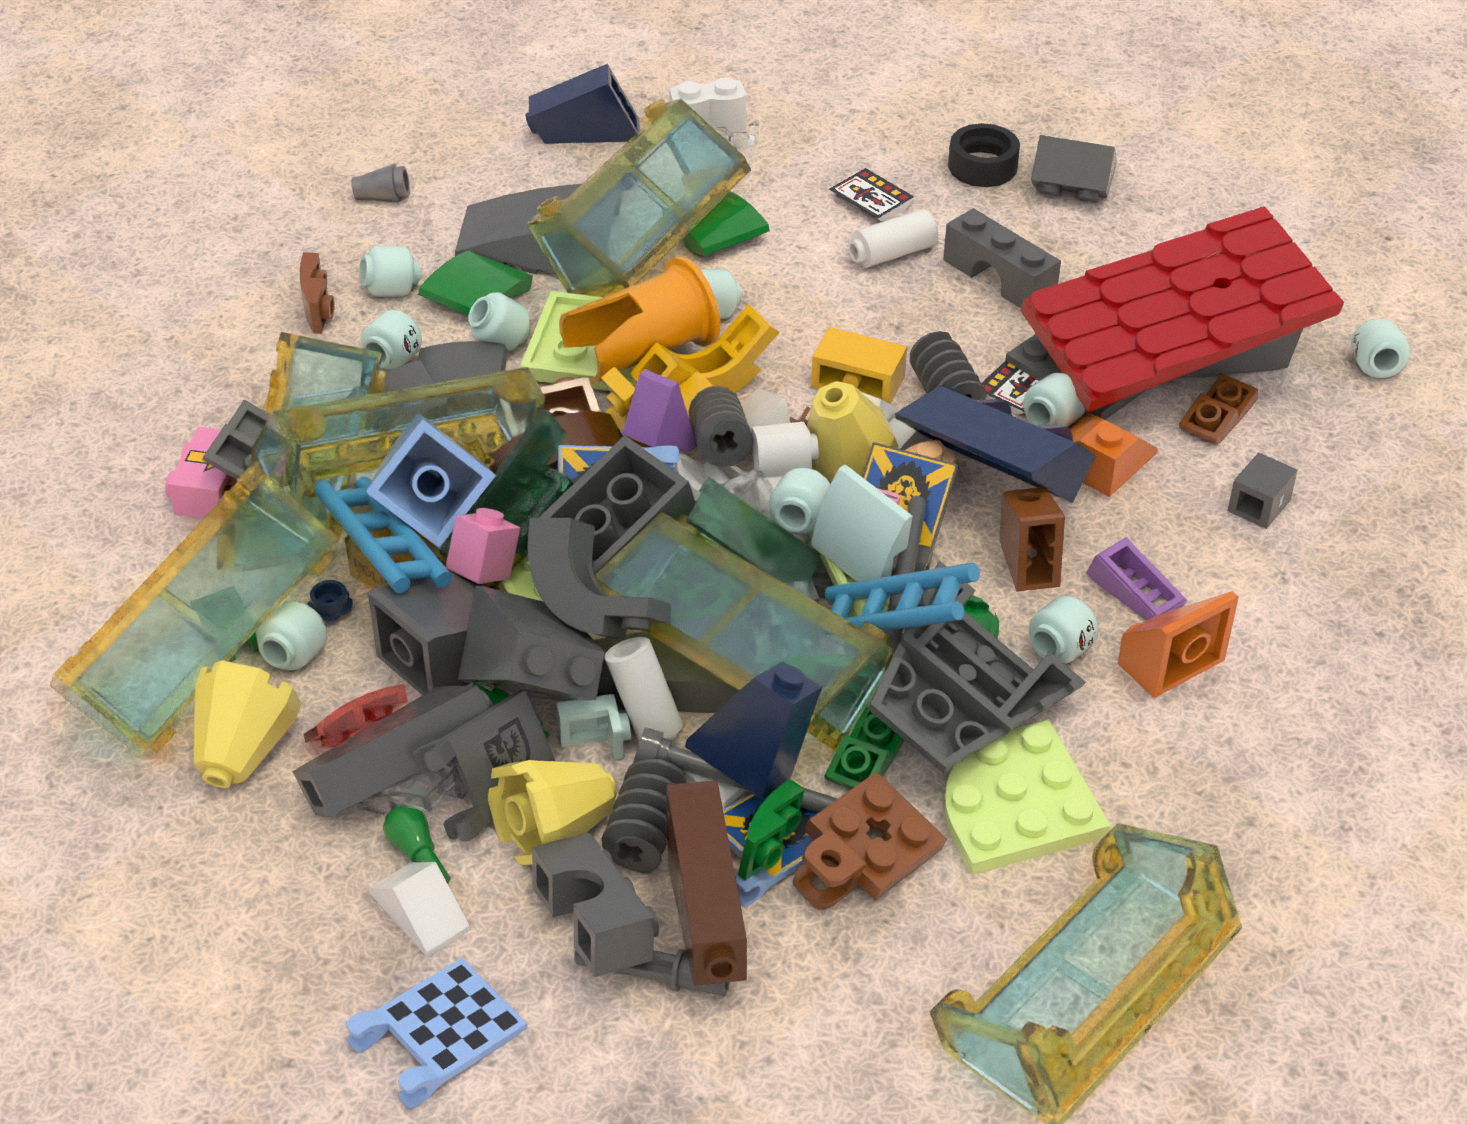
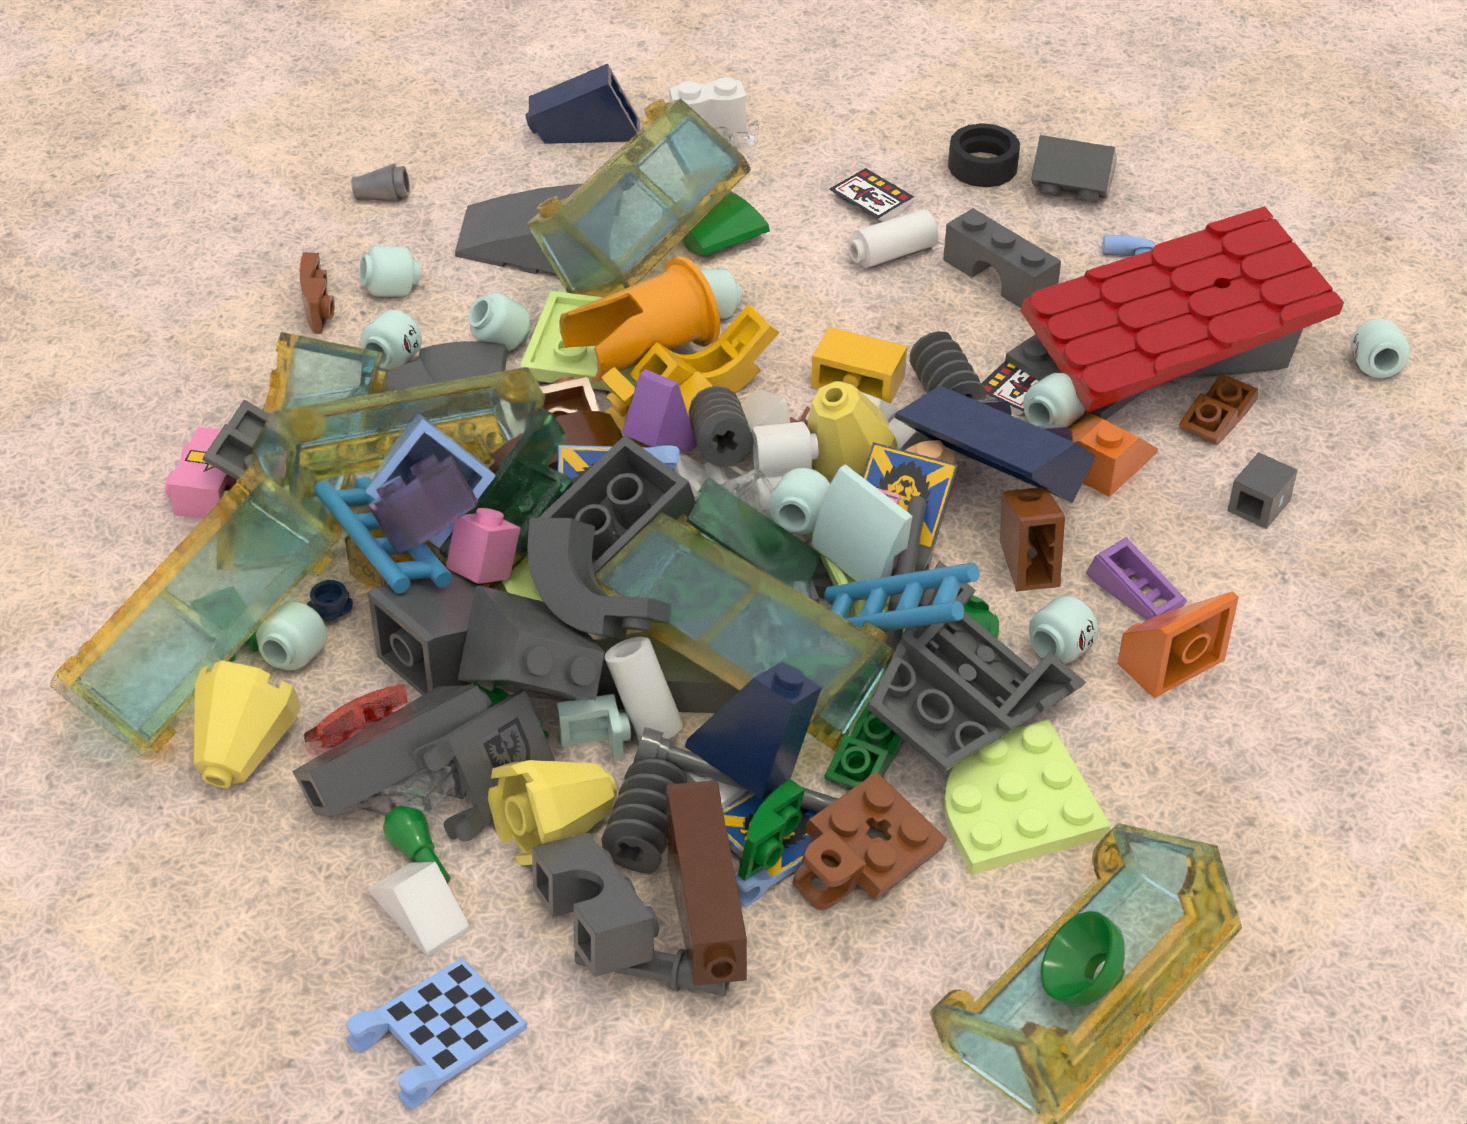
(422, 503): none -> clear purple brick
(470, 277): green slope -> none
(1076, 954): none -> green piece
(1125, 245): none -> light blue arm

